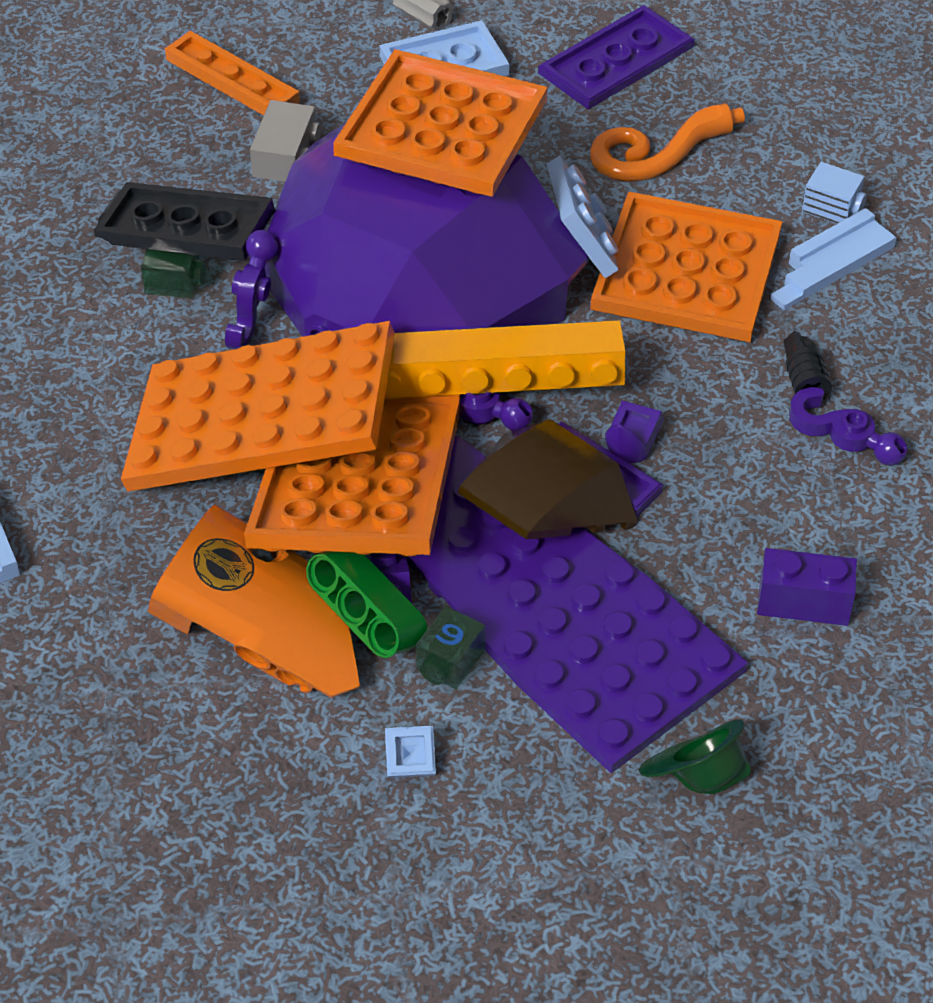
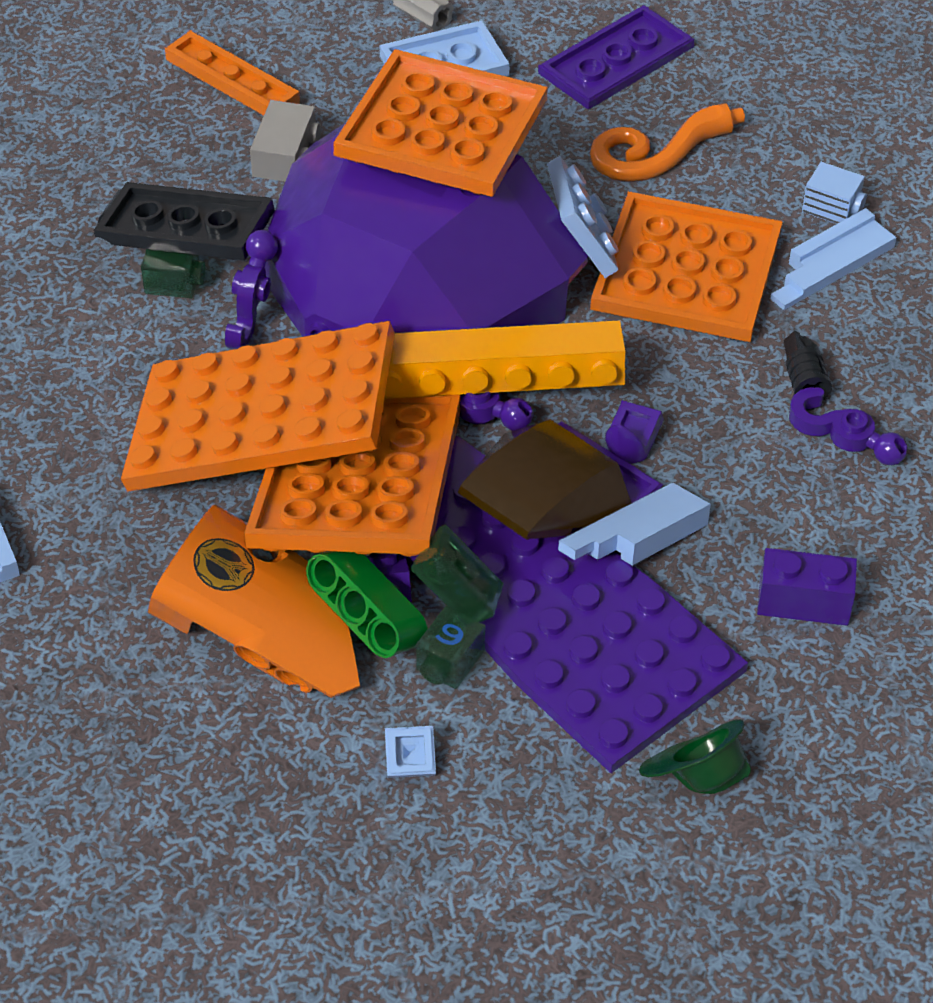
(458, 576): none -> clear green slope
(641, 526): none -> light blue piece

